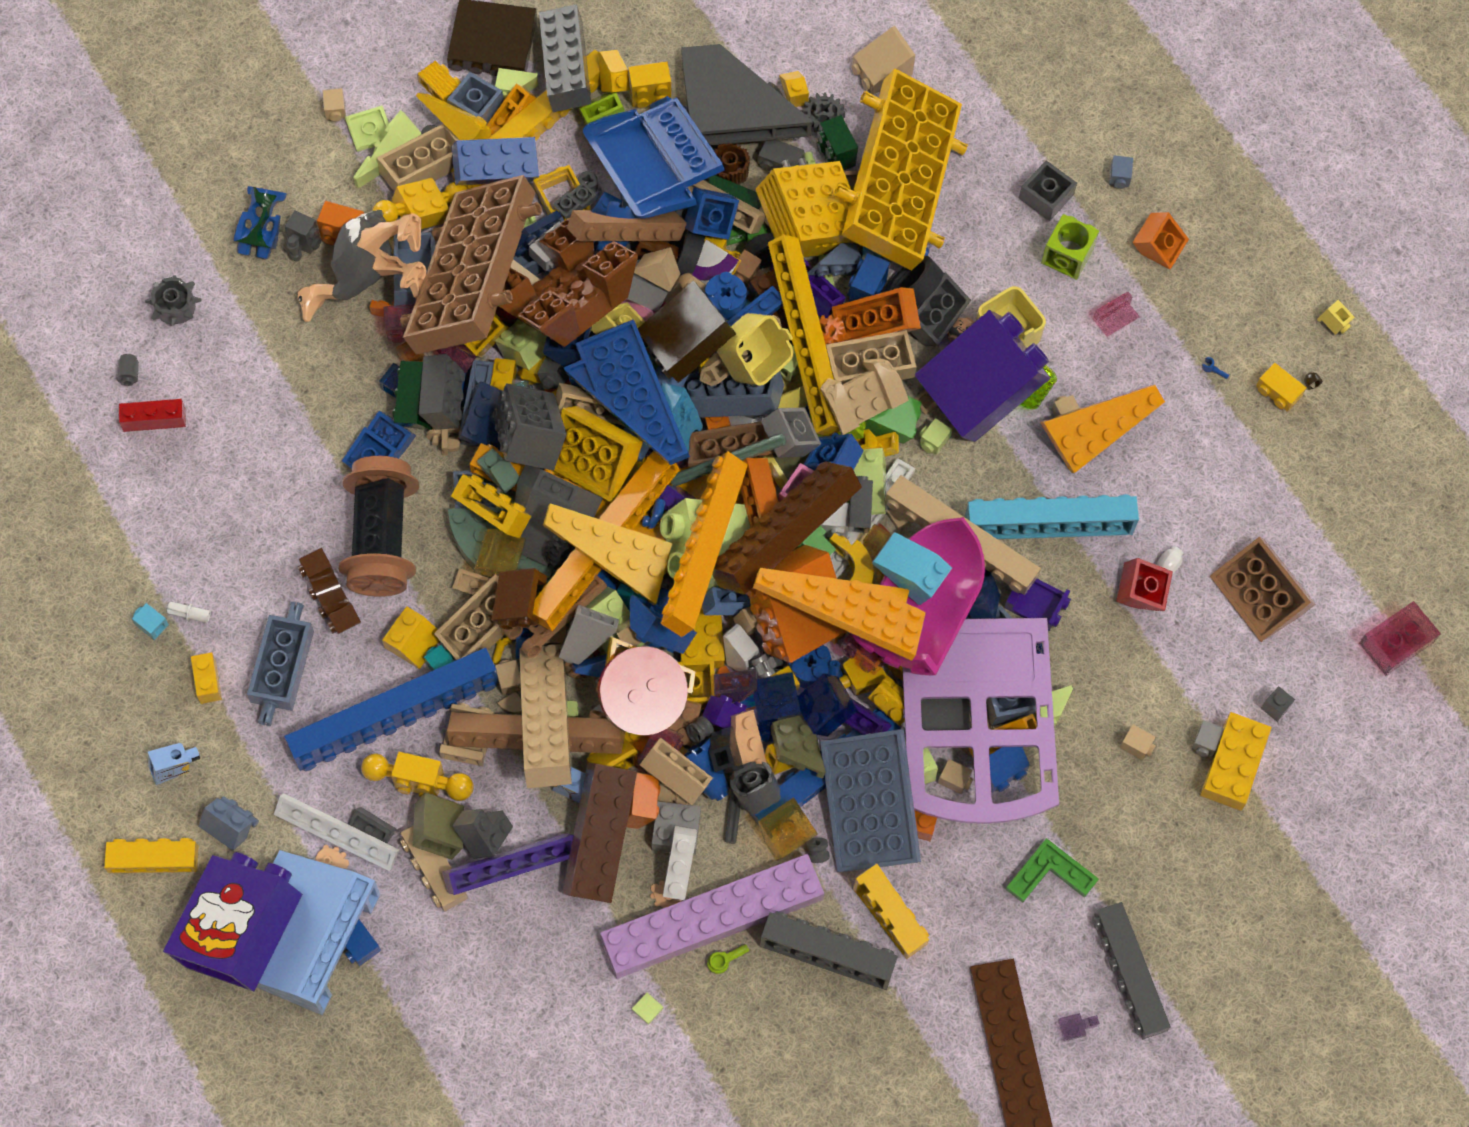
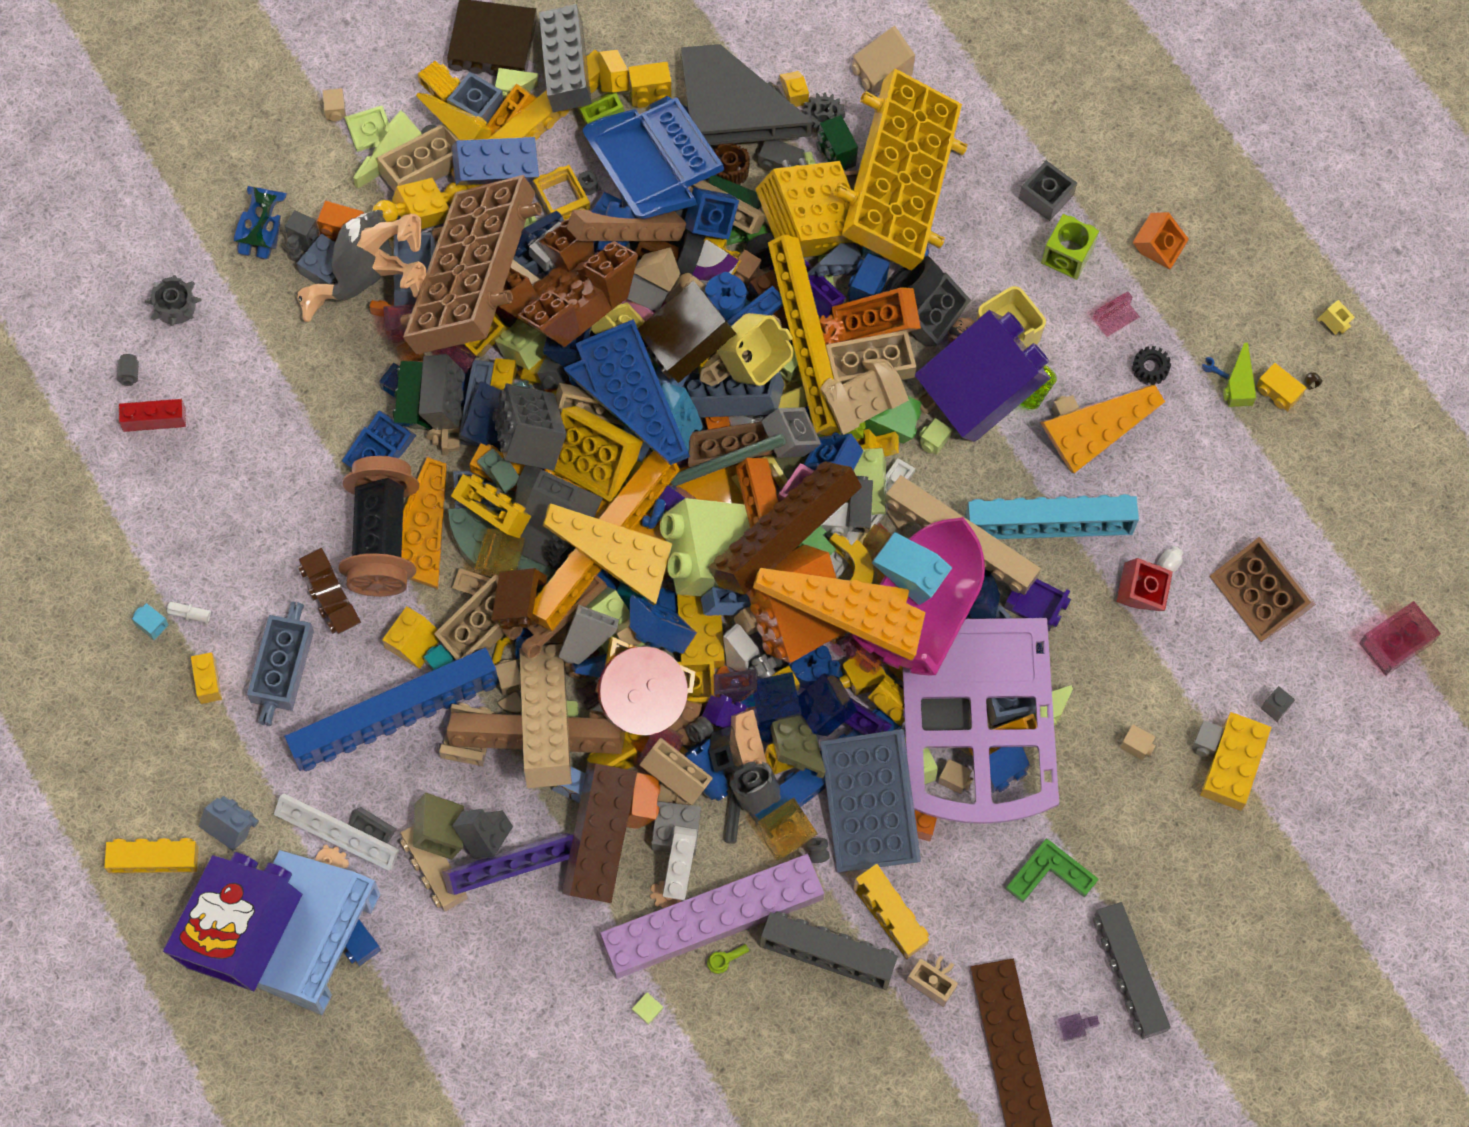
(170, 762): light blue torso -> none
(317, 262): none -> sand blue piece
(417, 775): yellow brick -> none
(424, 523): none -> light orange wing
(576, 200): dark grey slope -> none
(588, 695): none -> tile
(704, 544): light orange brick -> none
(932, 981): none -> tan brick
(1121, 171): sand blue brick -> none
(1149, 376): none -> black tyre
(1241, 387): none -> lime slope

